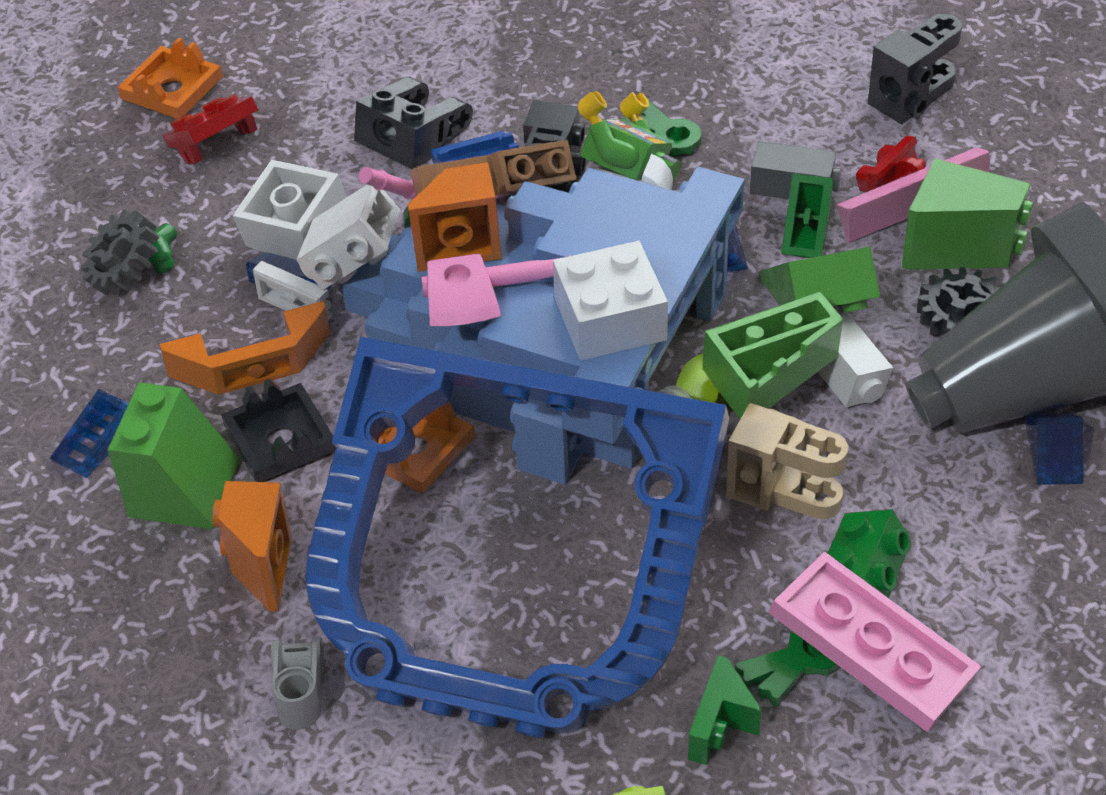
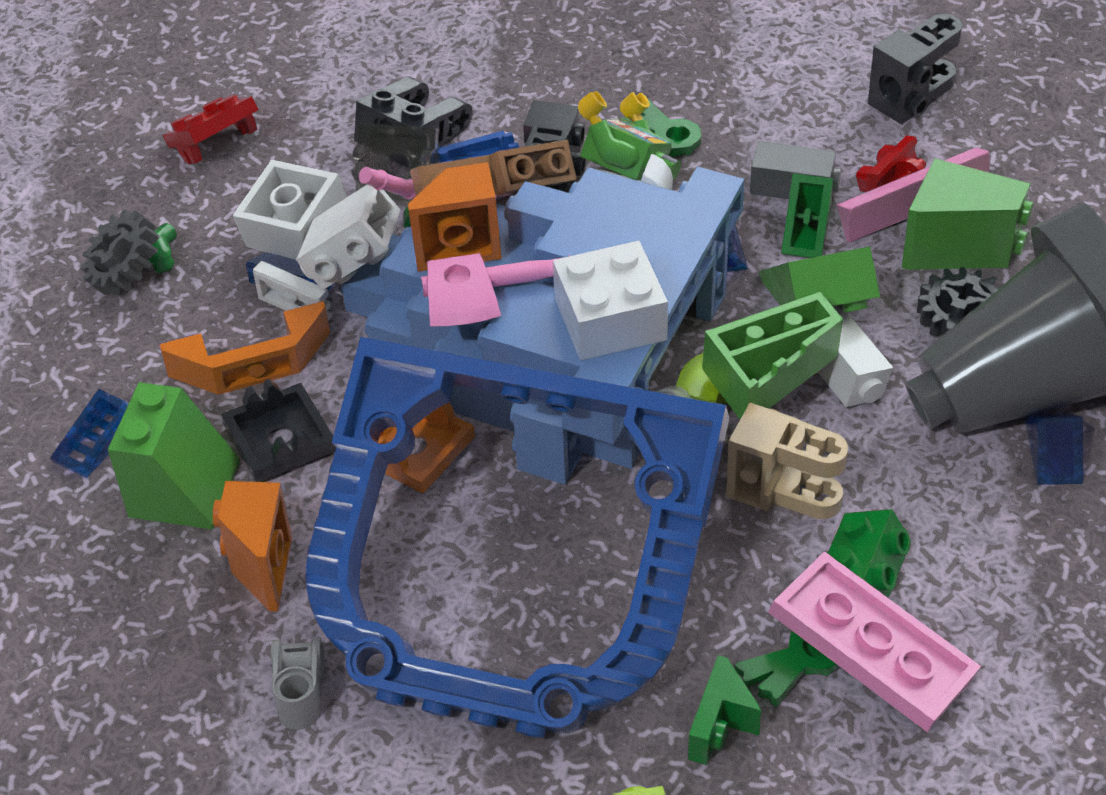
(166, 66): orange piece -> none
(380, 141): none -> clear smoke piece

